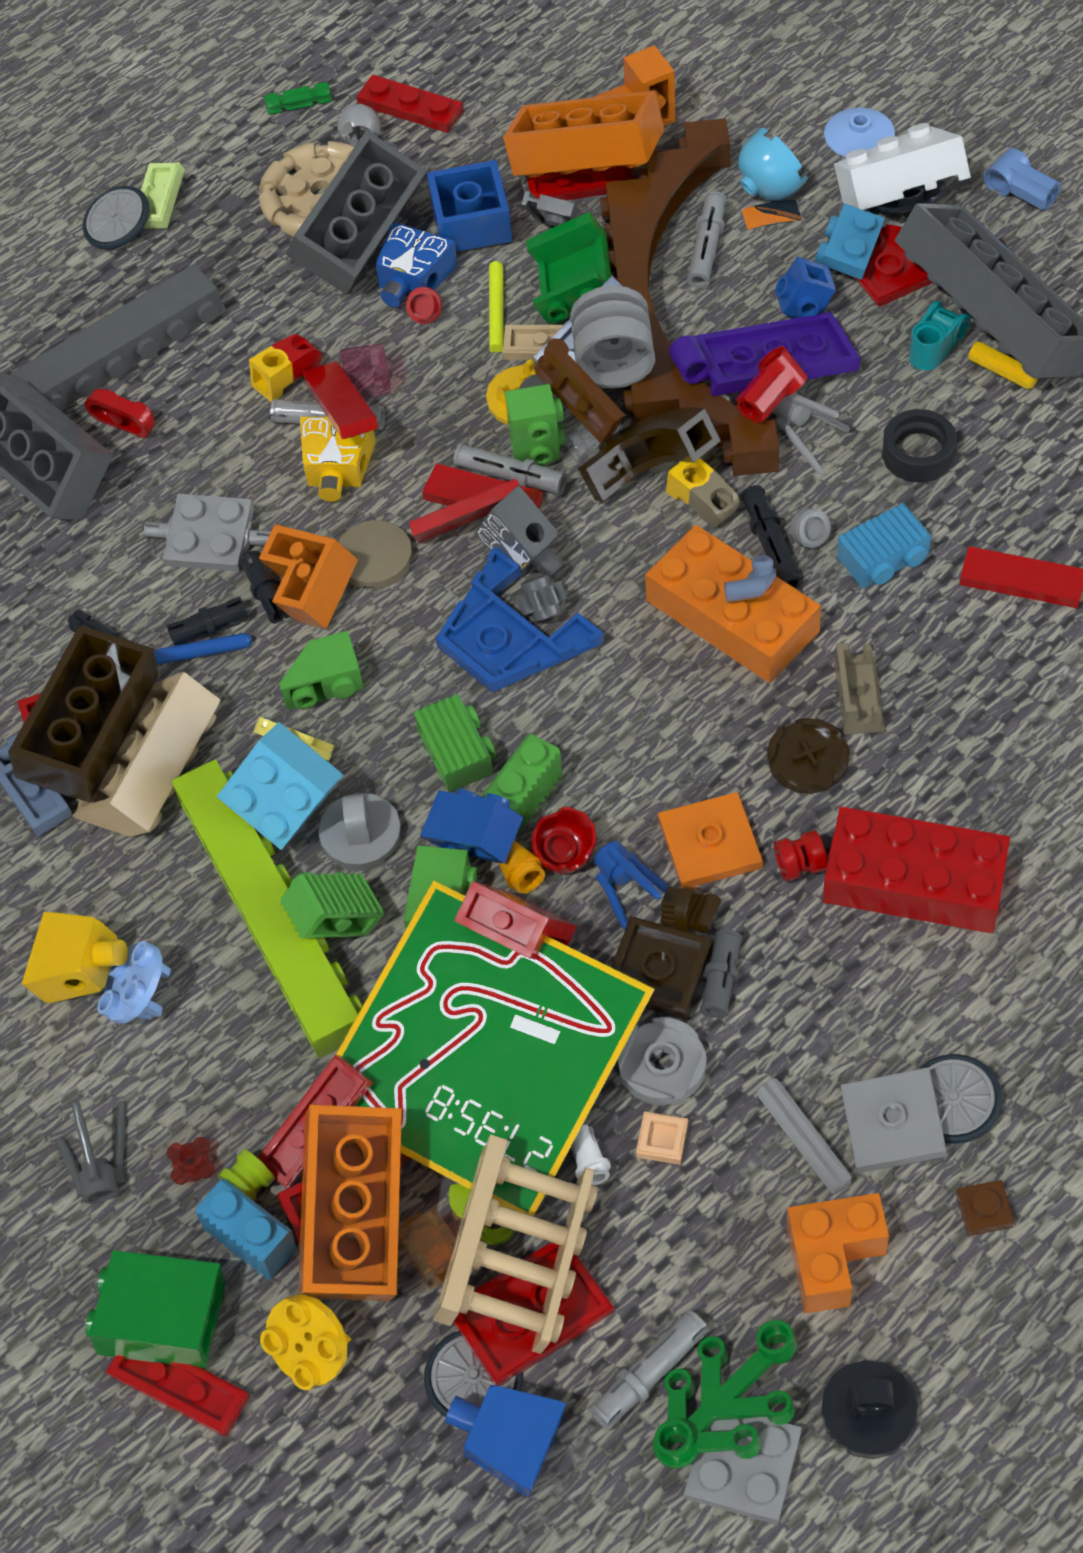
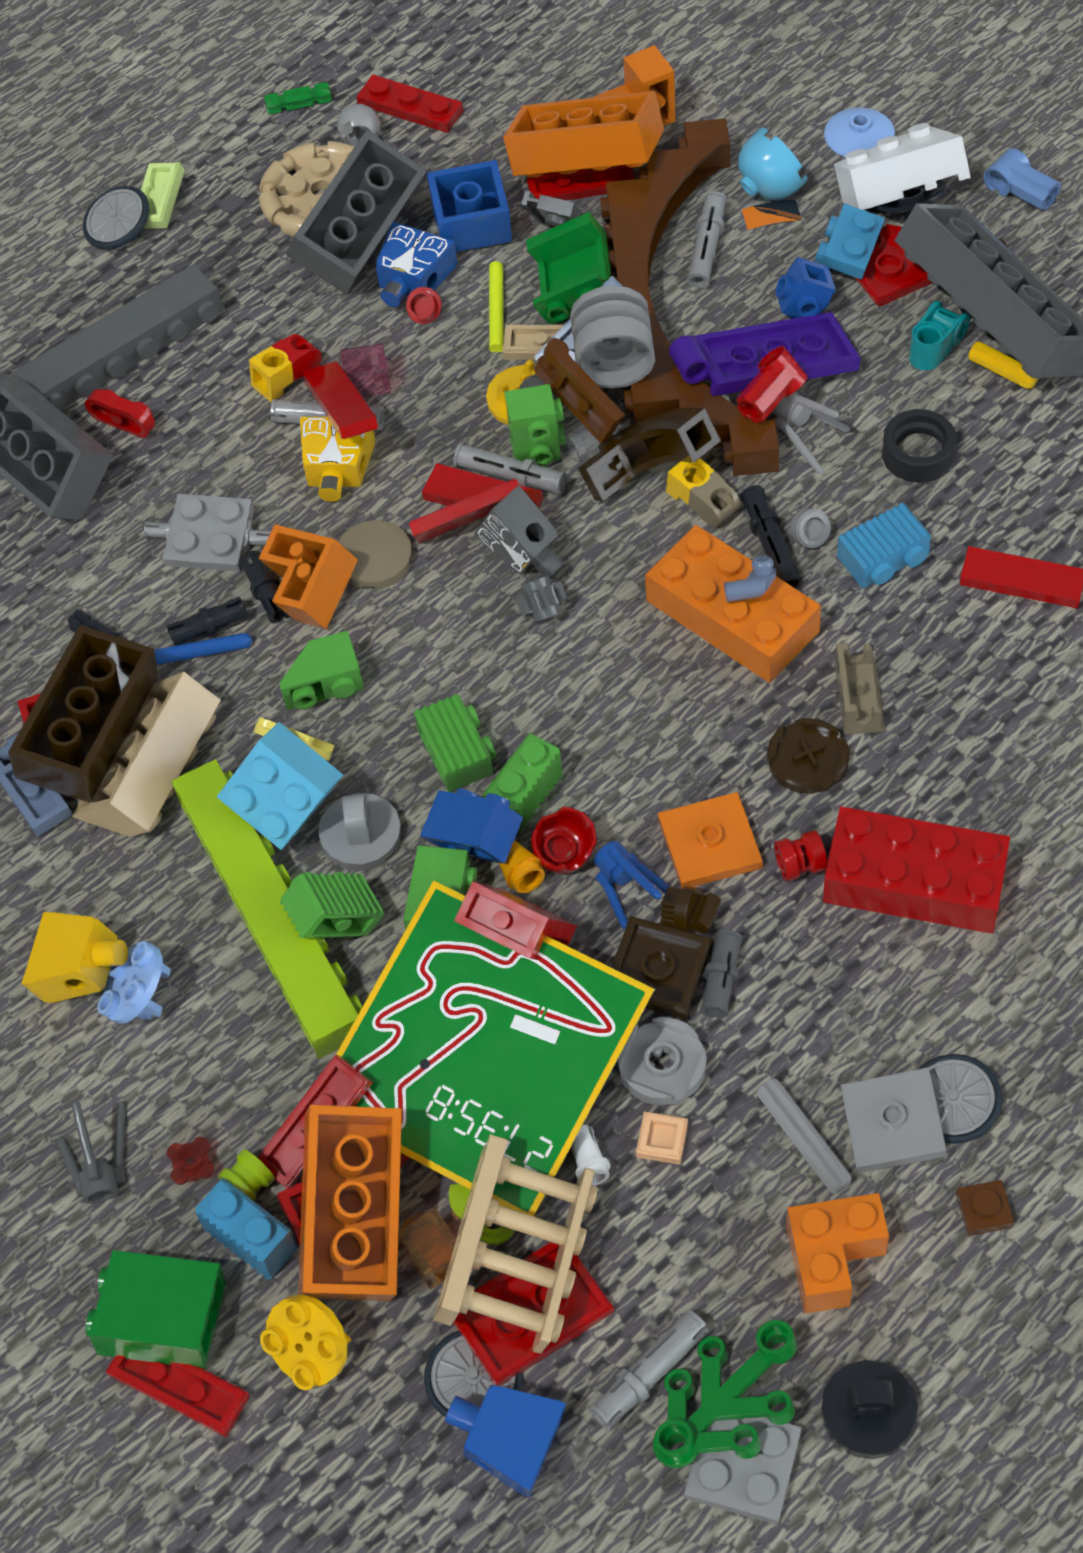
(498, 642): blue wing -> none

